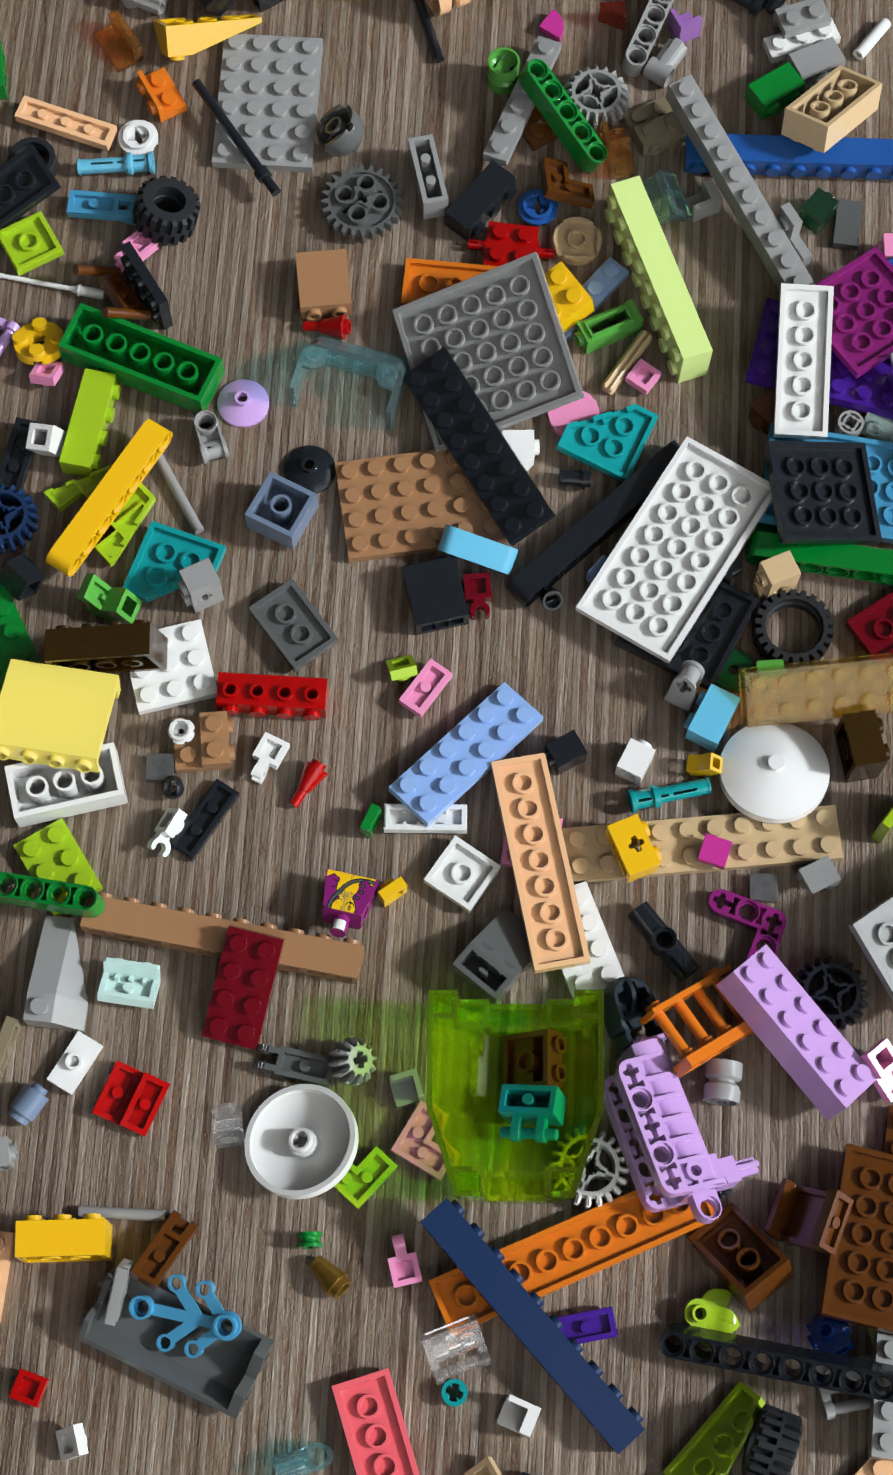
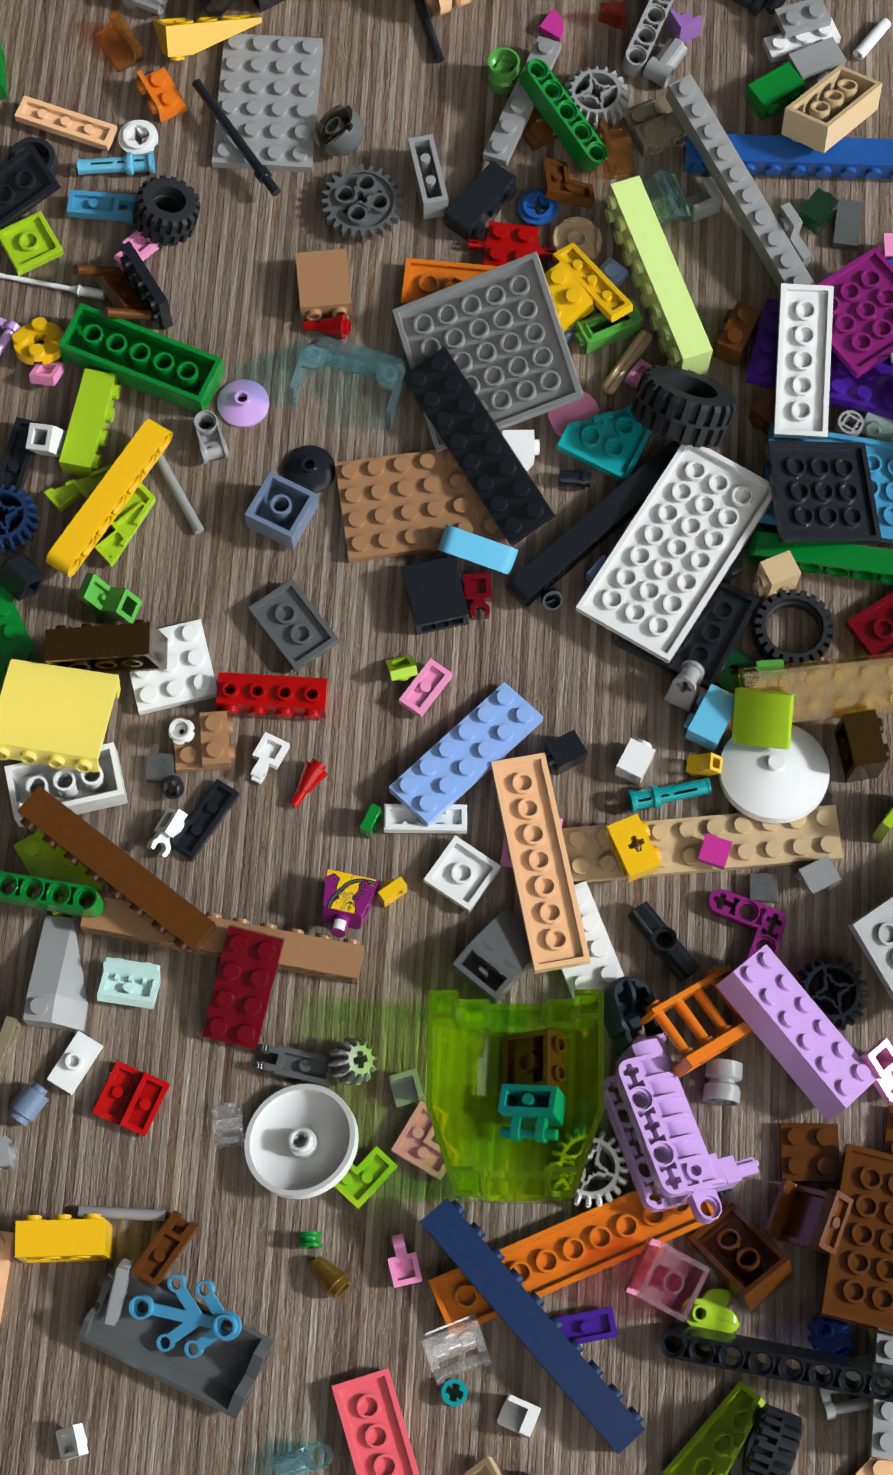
(29, 1388): red plate -> none
(117, 869): none -> reddish brown brick
(163, 556): teal plate -> none
(200, 585): light grey brick -> none
(595, 282): none -> yellow plate
(666, 1279): none -> clear pink brick
(683, 406): none -> black tyre
(737, 333): none -> reddish brown brick
(762, 718): none -> lime slope
(809, 1152): none -> reddish brown plate

